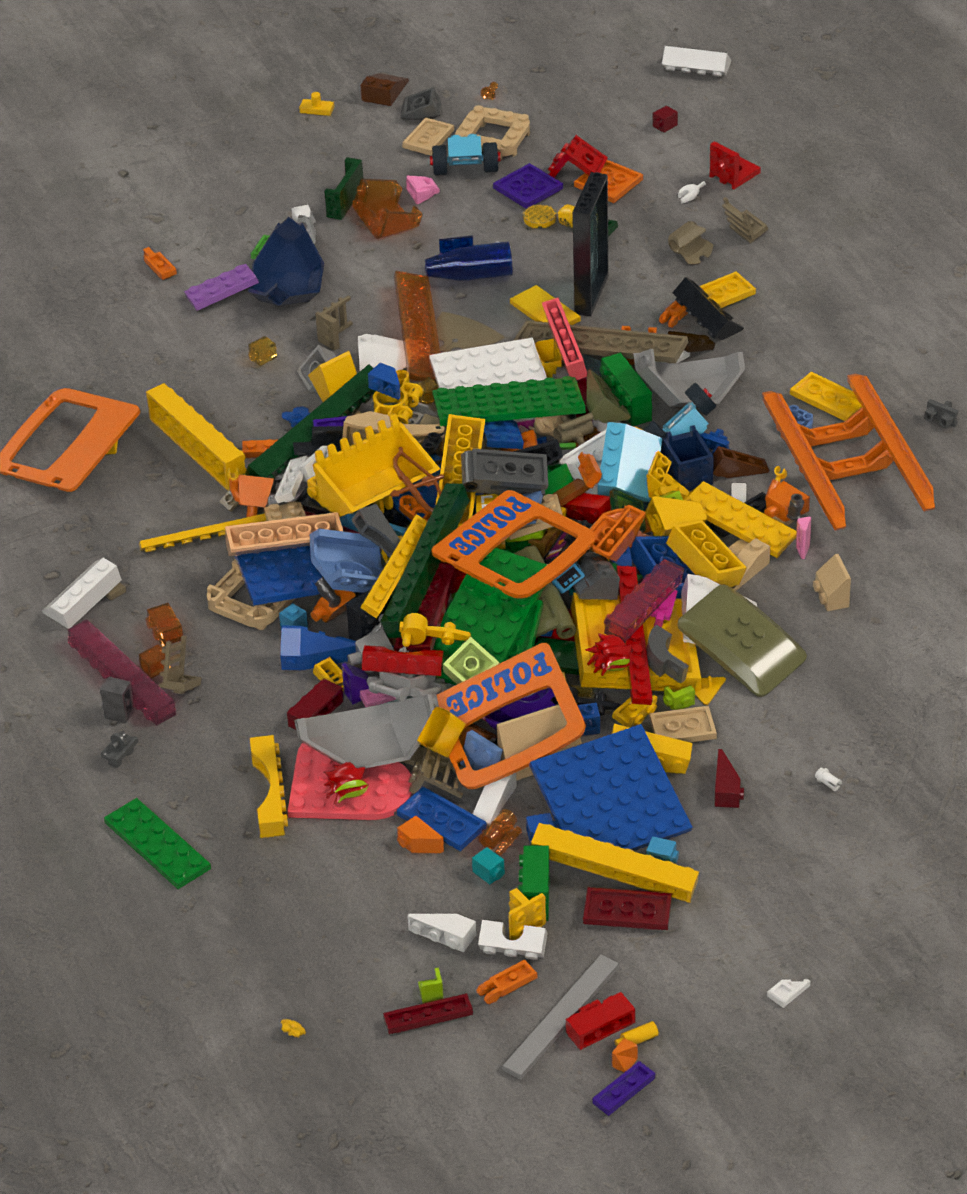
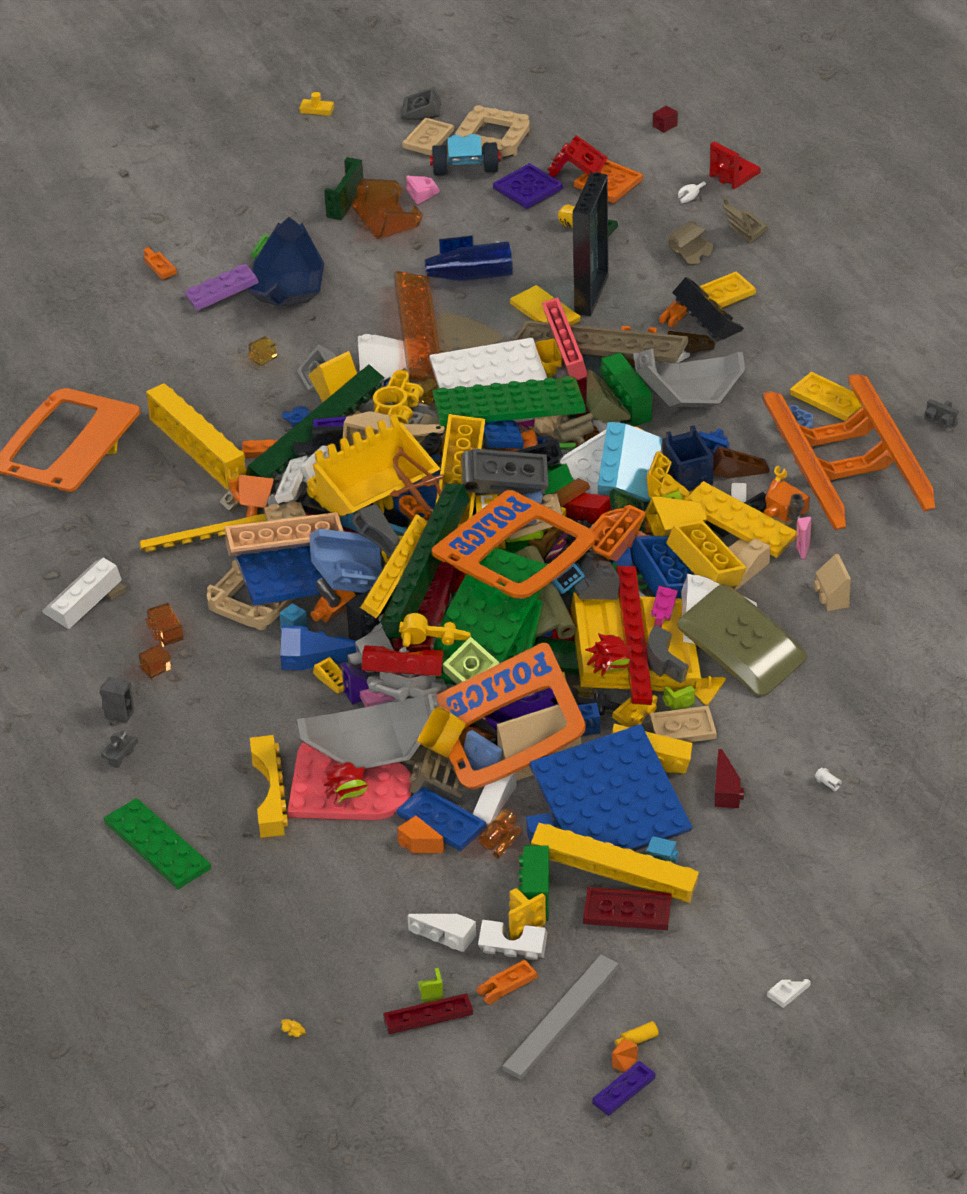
(113, 663): clear pink brick -> none
(174, 677): dark tan plate -> none
(306, 212): white piece -> none
(319, 701): dark red brick -> none
(328, 326): dark tan plate -> none
(382, 88): reddish brown slope -> none
(384, 380): blue slope -> none
(488, 865): teal brick -> none
(489, 92): clear orange piece -> none
(539, 216): yellow tile -> none
(589, 469): orange hinge -> none
(600, 1020): red piece -> none
(643, 600): clear pink brick -> none
(688, 415): brick -> none
(696, 60): white slope -> none

